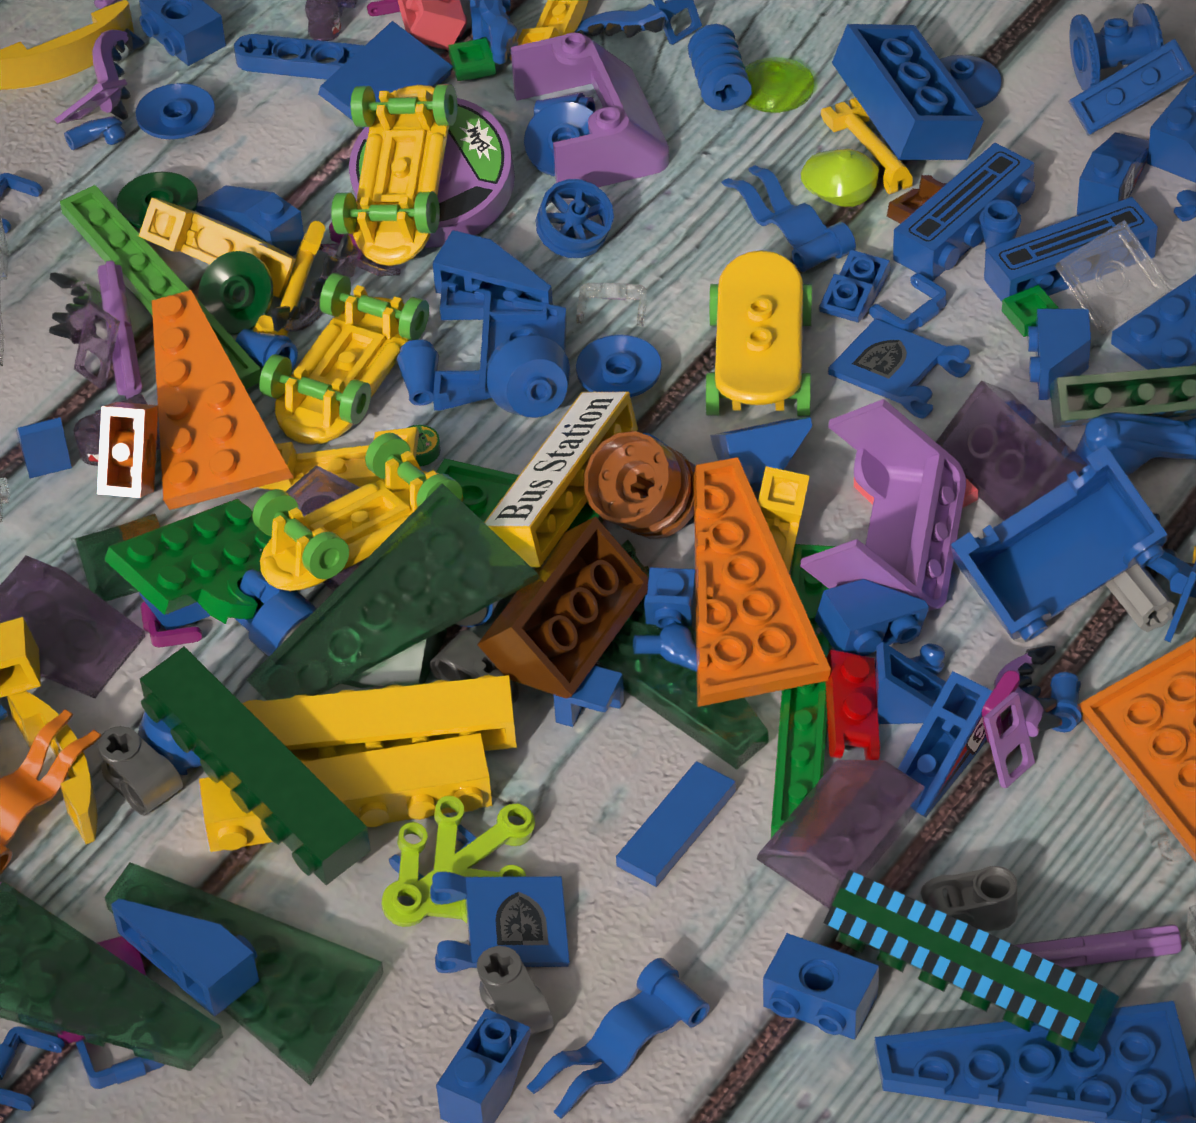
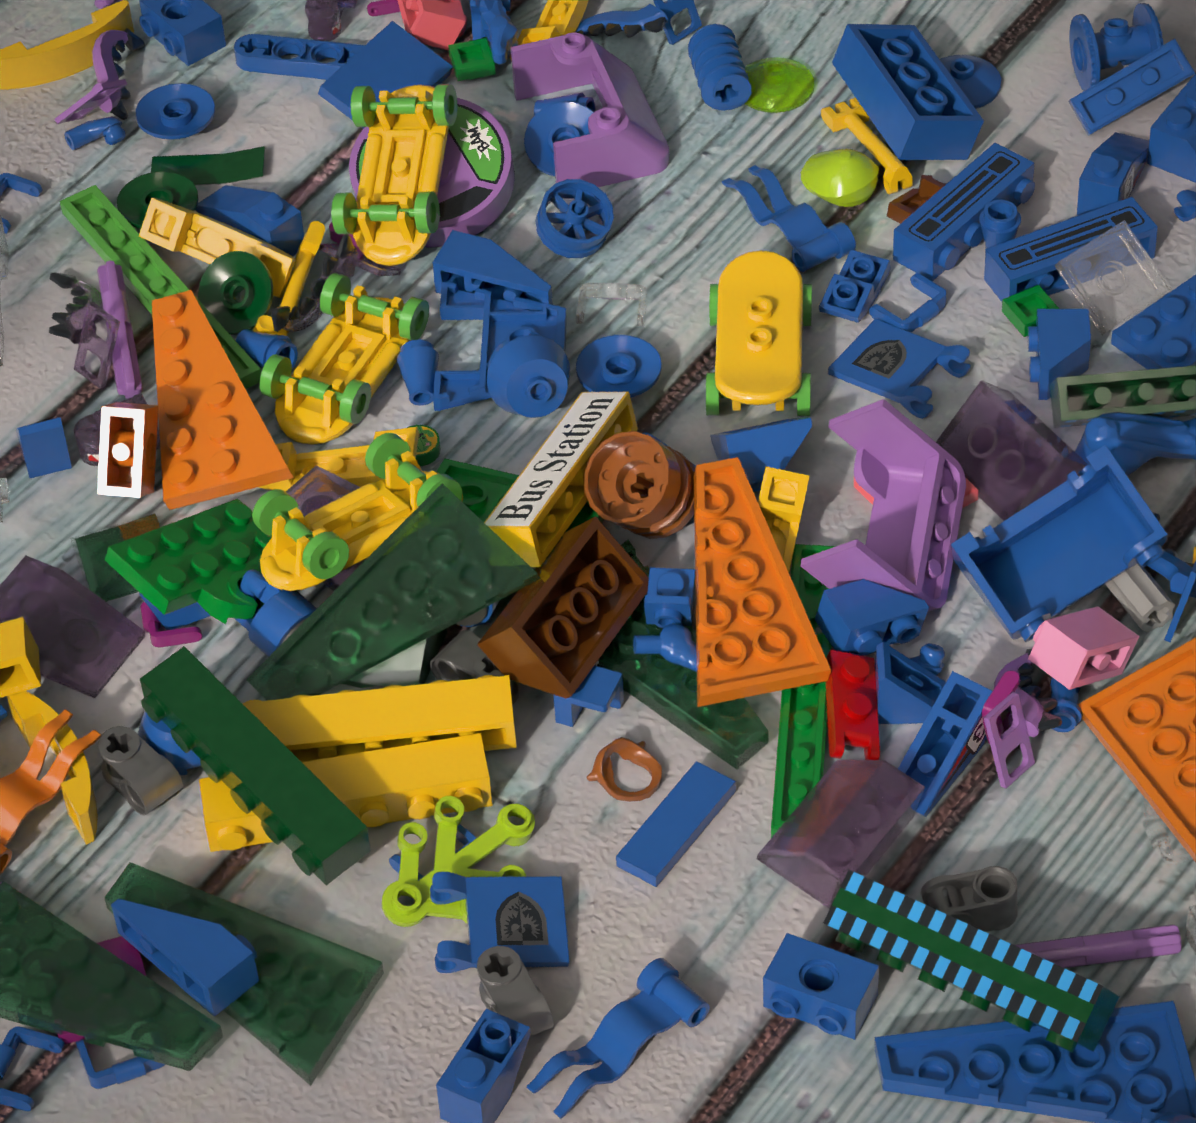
(214, 167): none -> dark green sticker
(631, 751): none -> dark orange piece
(1082, 647): none -> bright pink brick

